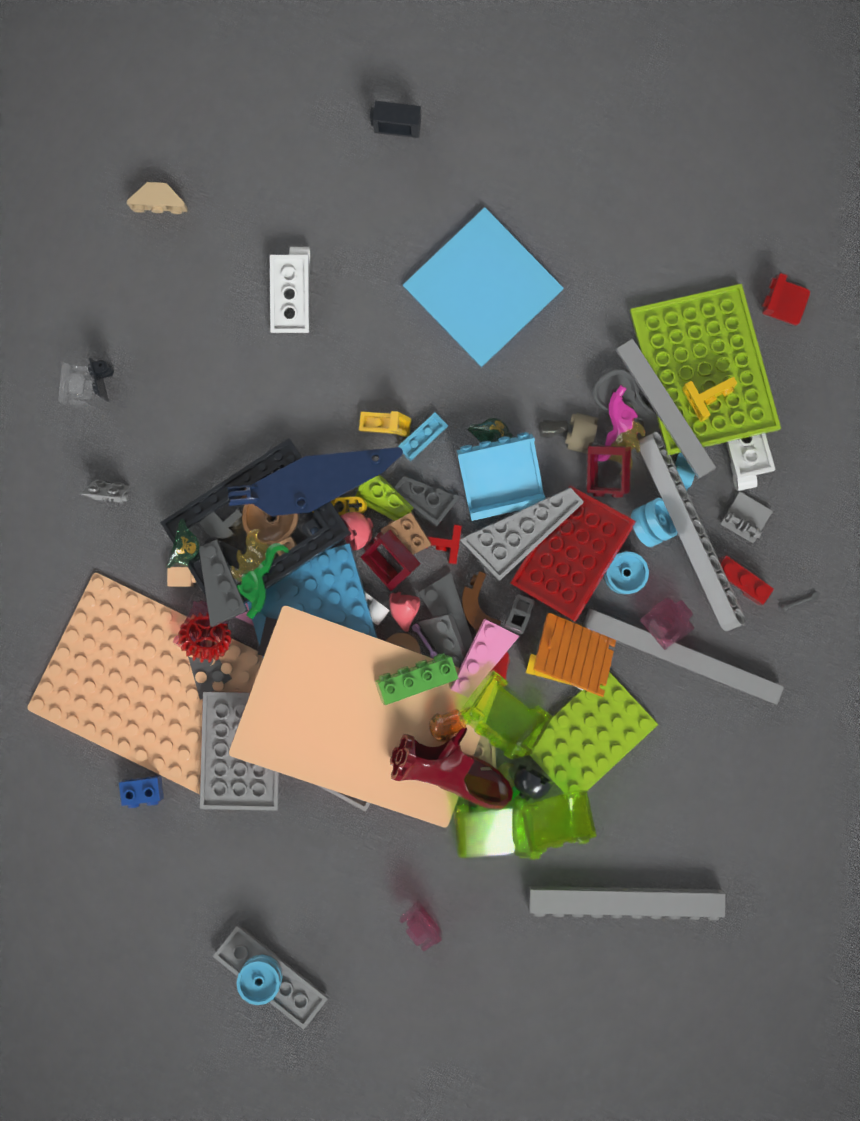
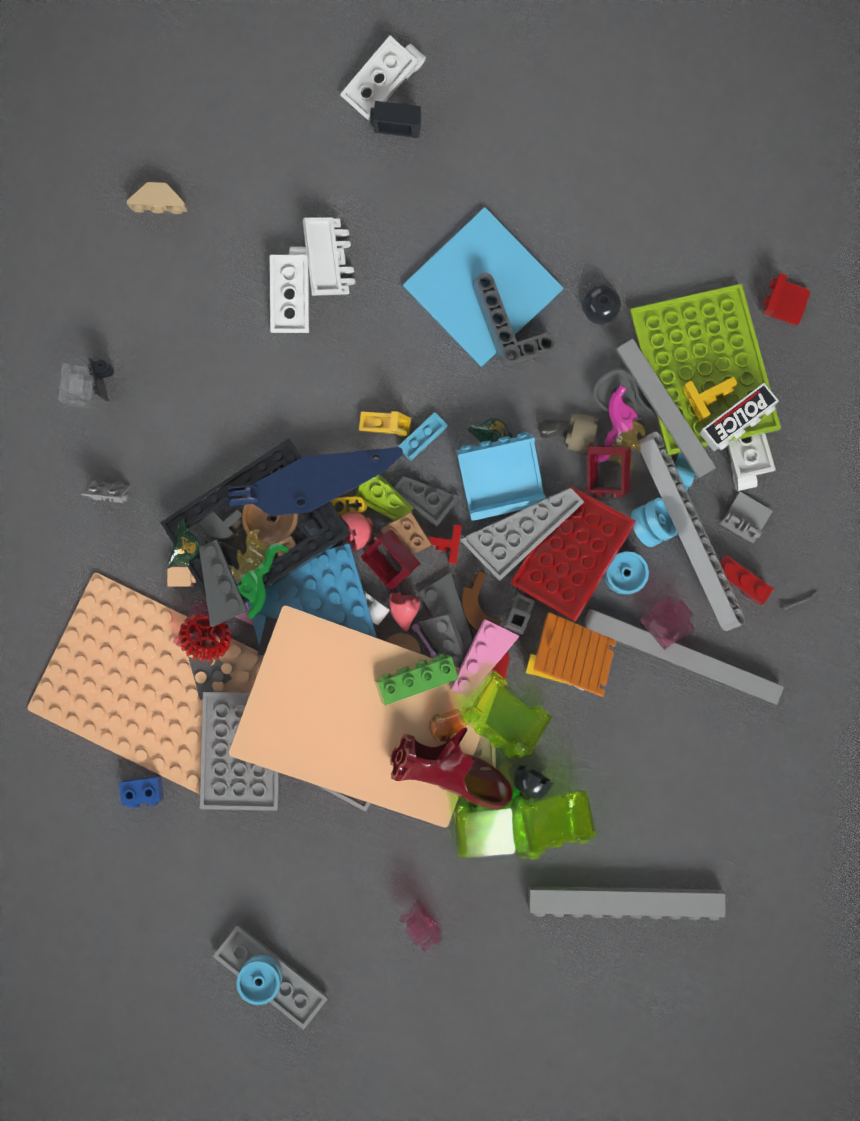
(326, 255): none -> white hinge
(391, 61): none -> white hinge
(504, 326): none -> dark grey beam
(591, 736): lime plate -> none
(601, 304): none -> black cylinder
(739, 417): none -> brick

